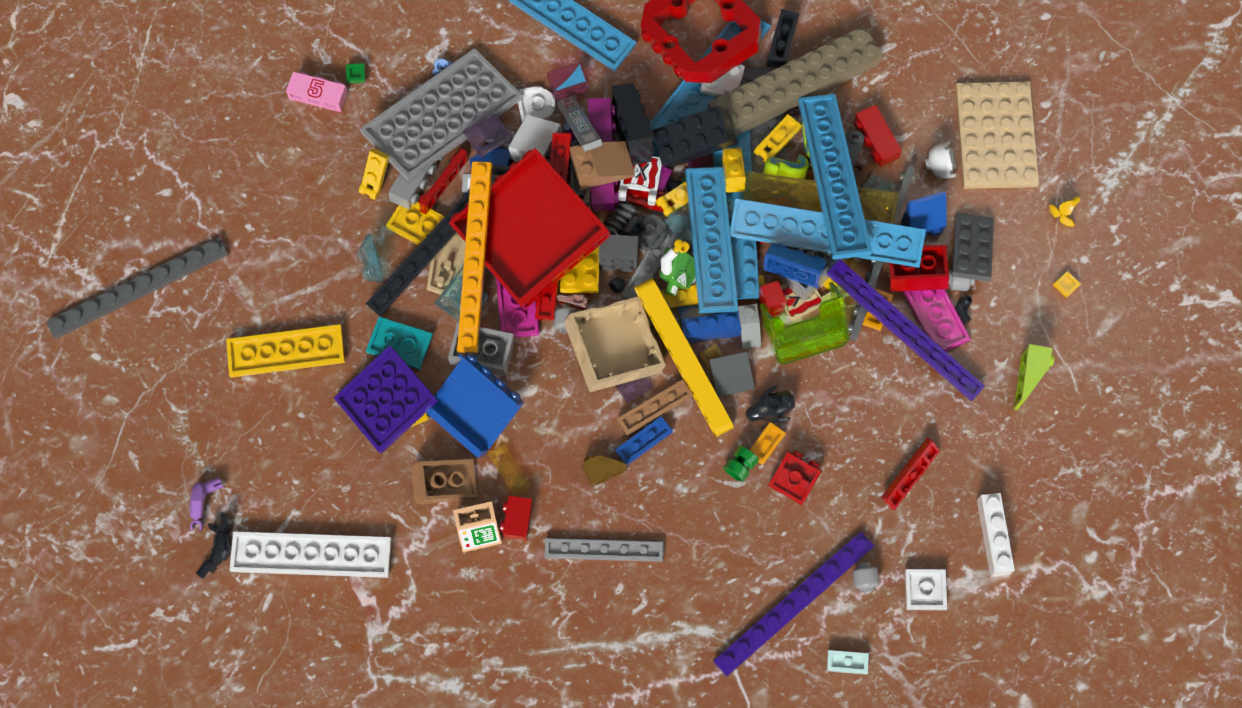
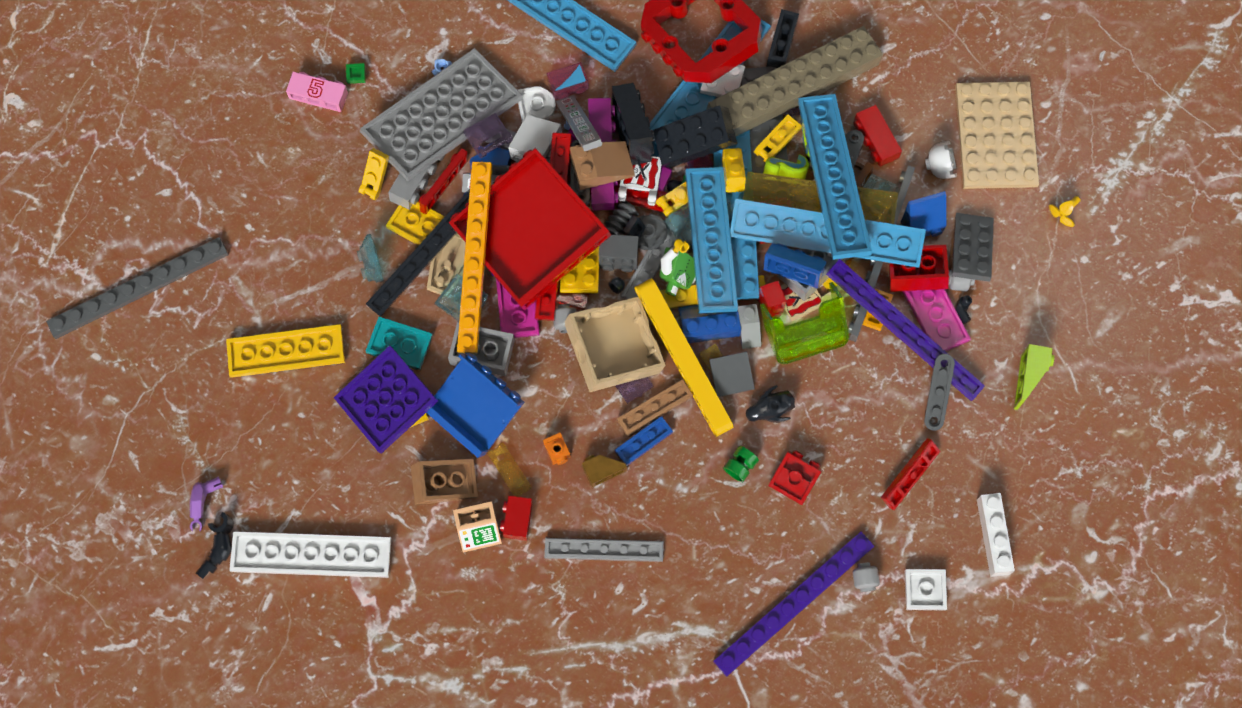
(556, 457): none -> orange brick
(767, 442): light orange plate -> none
(847, 662): light aqua plate -> none
(939, 392): none -> dark grey plate
(1066, 284): yellow tile -> none

